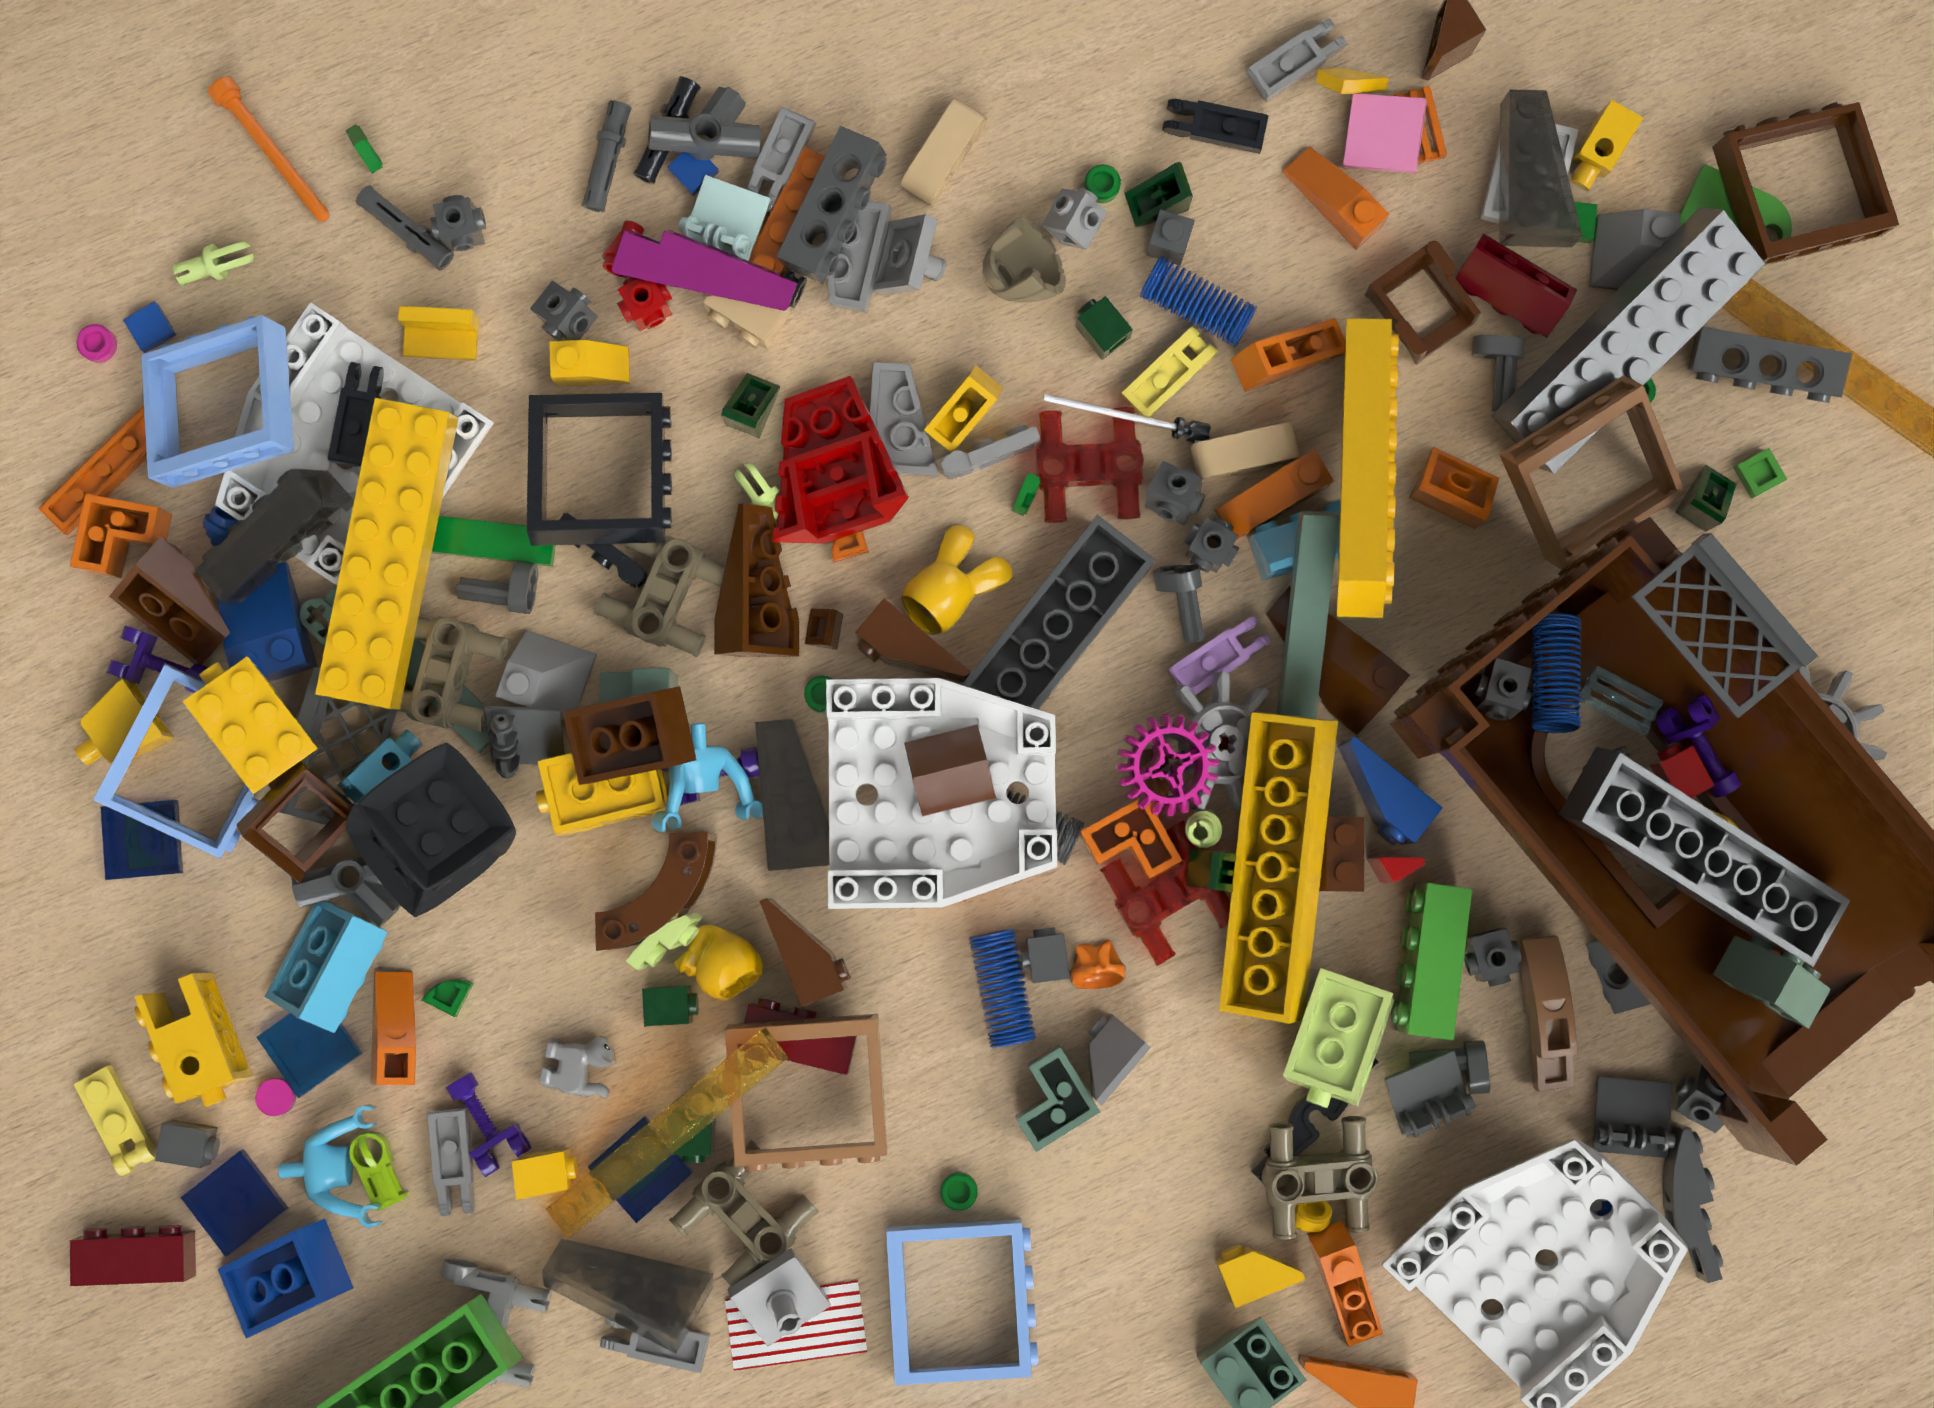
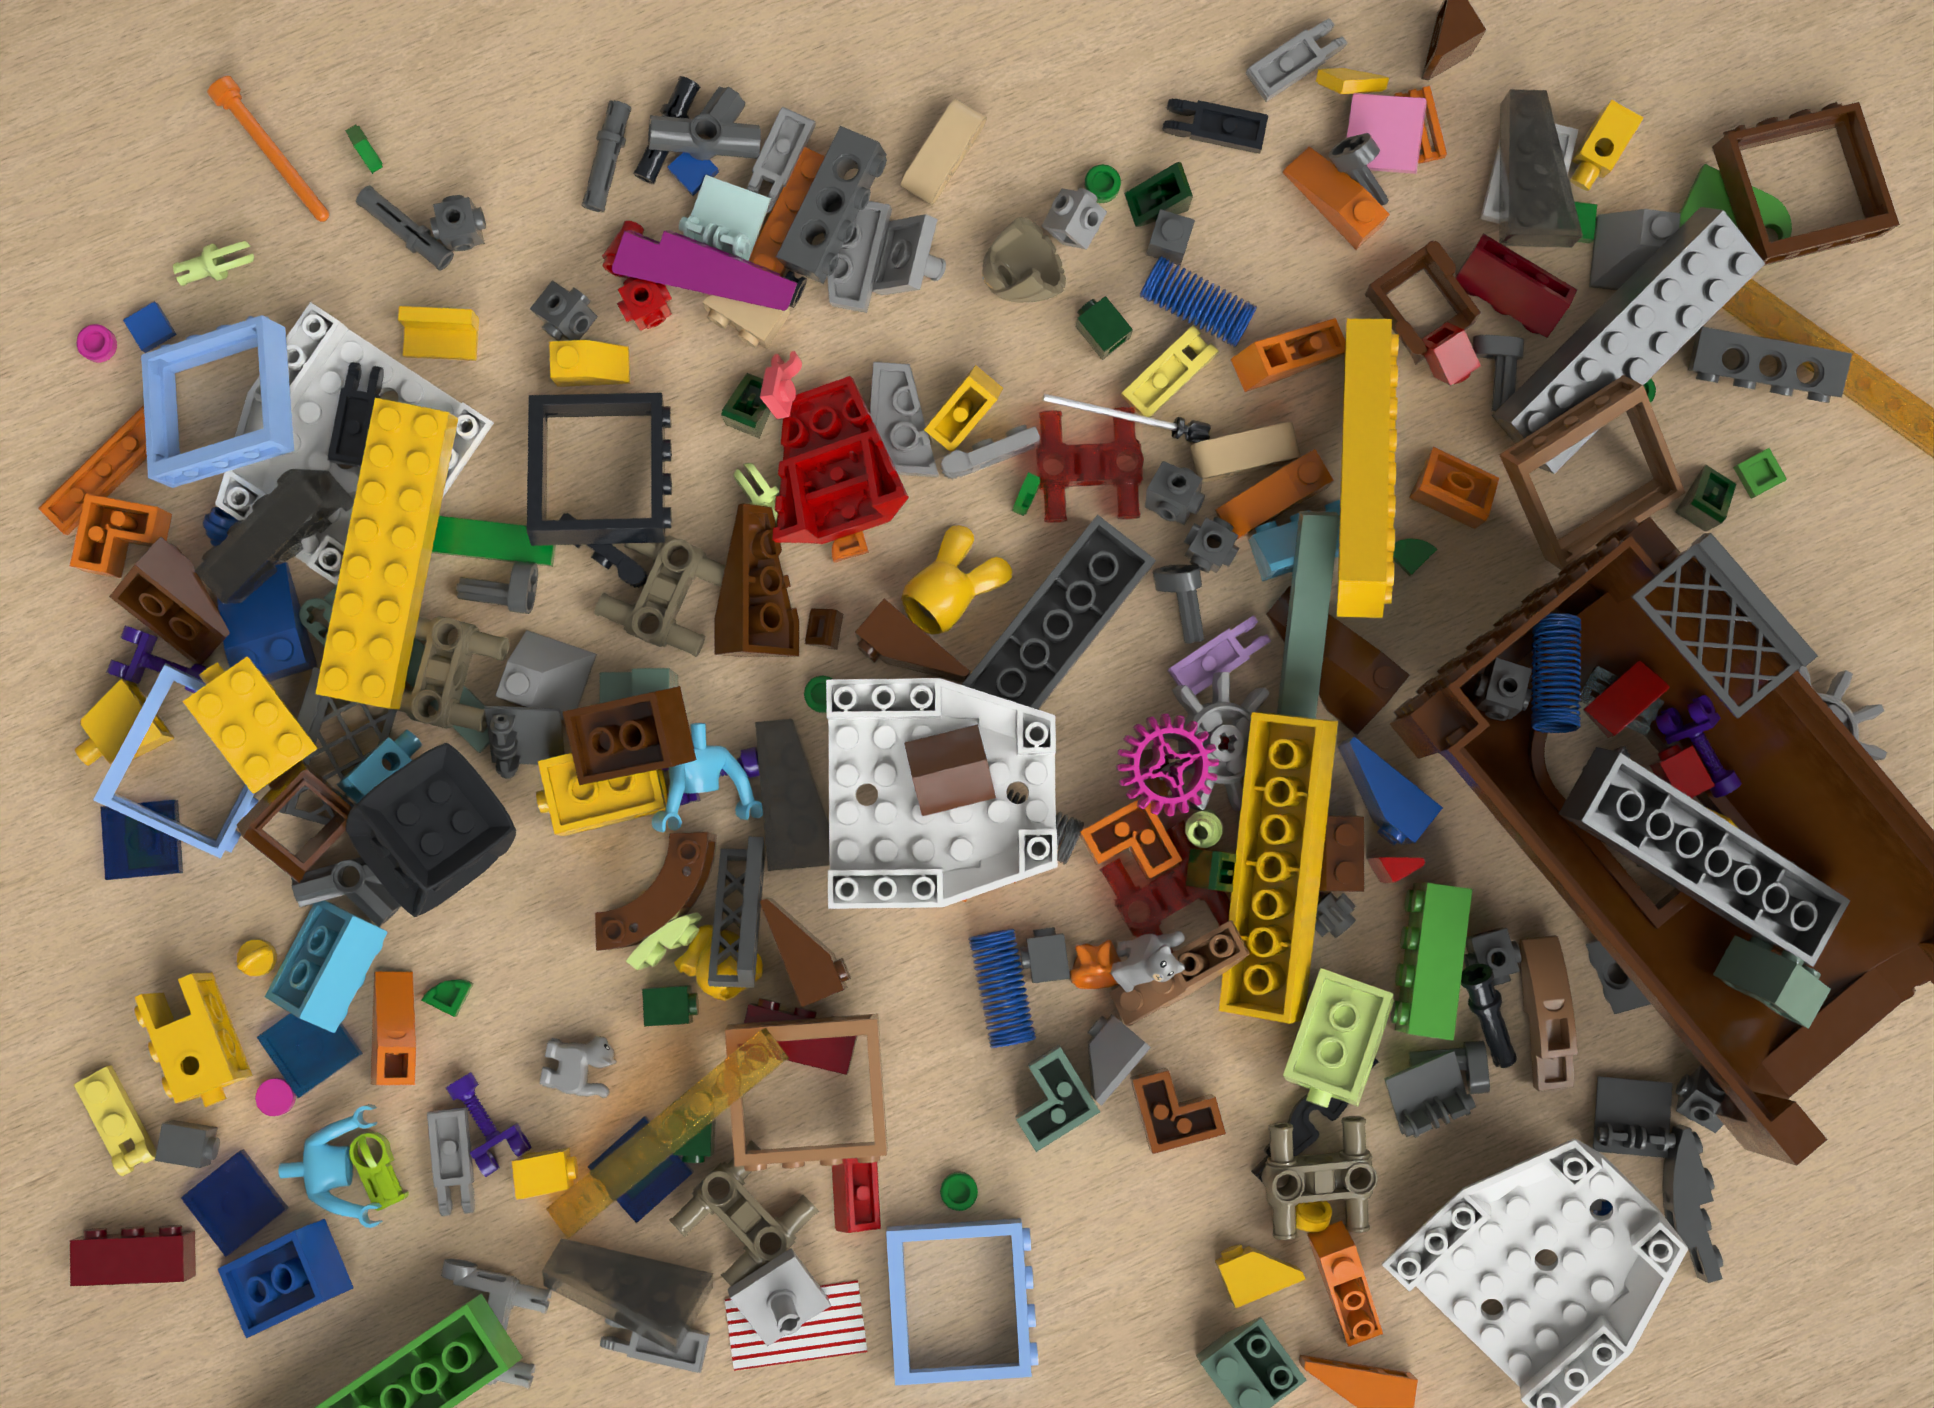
(256, 958): none -> yellow tile
(750, 913): none -> dark grey fence
(777, 387): none -> coral plate
(856, 1196): none -> red slope
(1147, 960): none -> light grey animal
(1169, 1122): none -> dark orange brick
(1203, 962): none -> medium nougat slope
(1334, 914): none -> dark grey gear
(1353, 156): none -> dark grey piece
(1412, 554): none -> green tile
(1450, 354): none -> brick
(1486, 1004): none -> black pin
(1625, 699): none -> red slope

